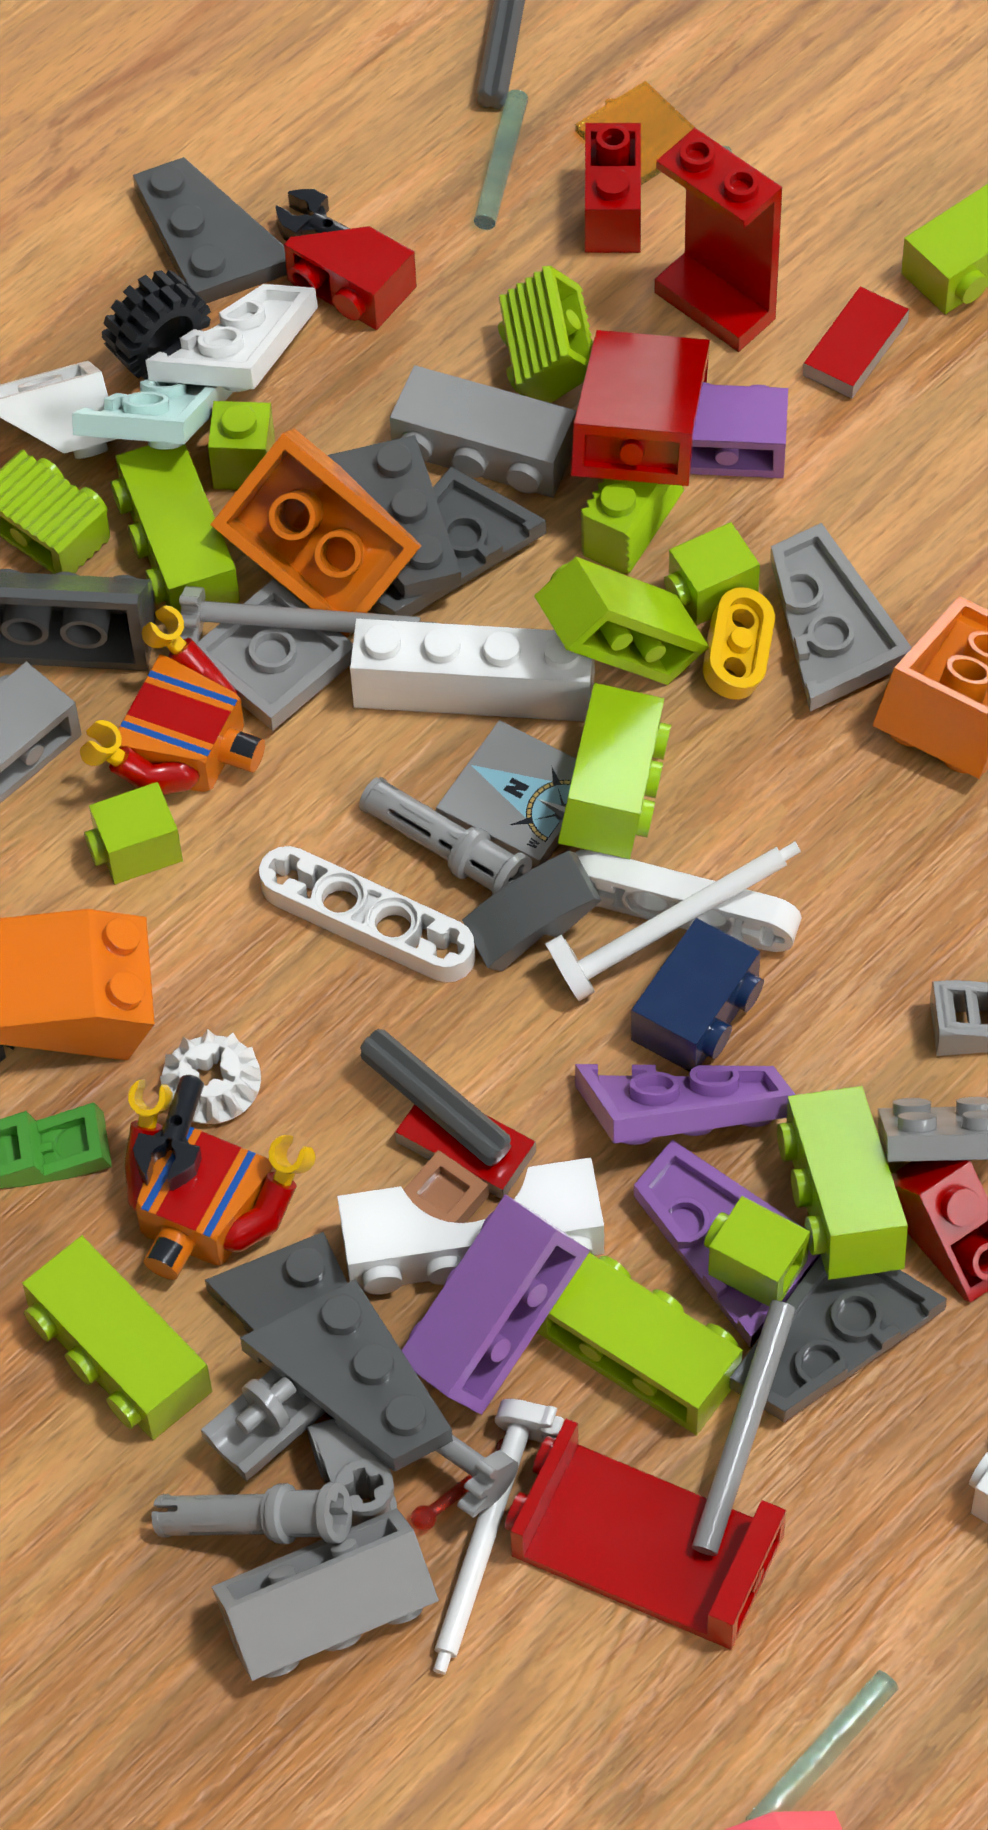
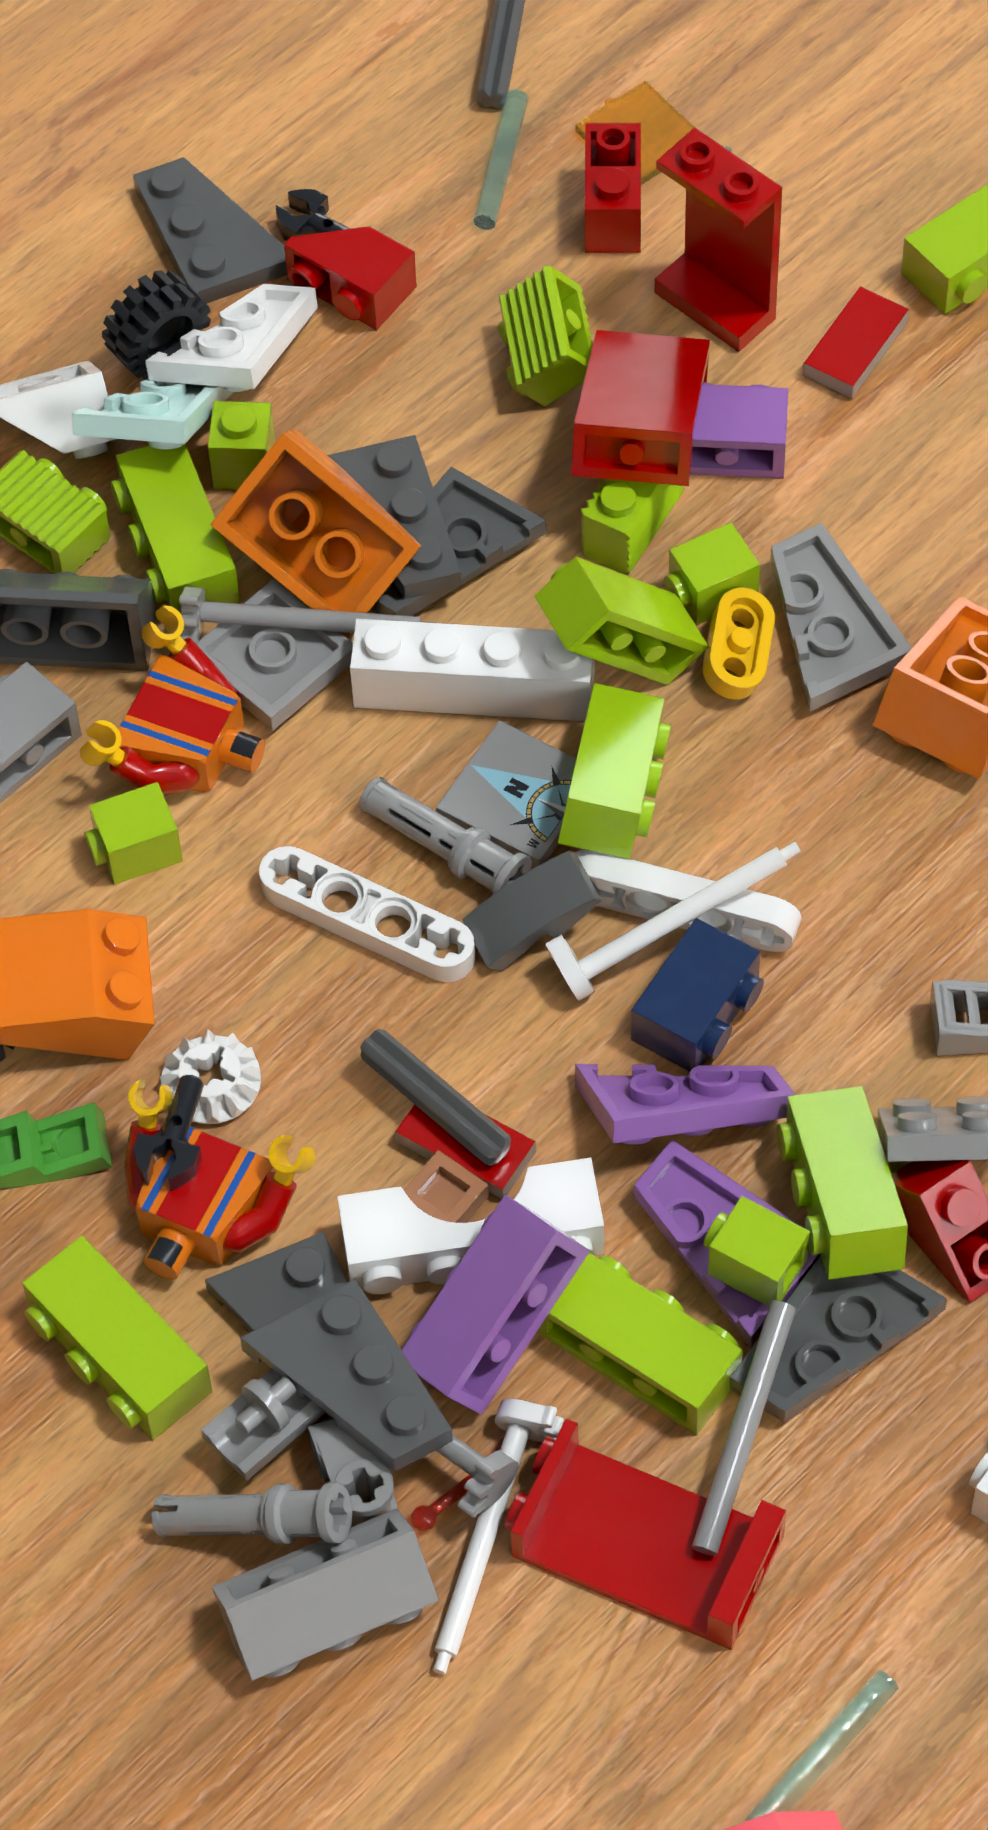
(485, 430): light grey brick -> none

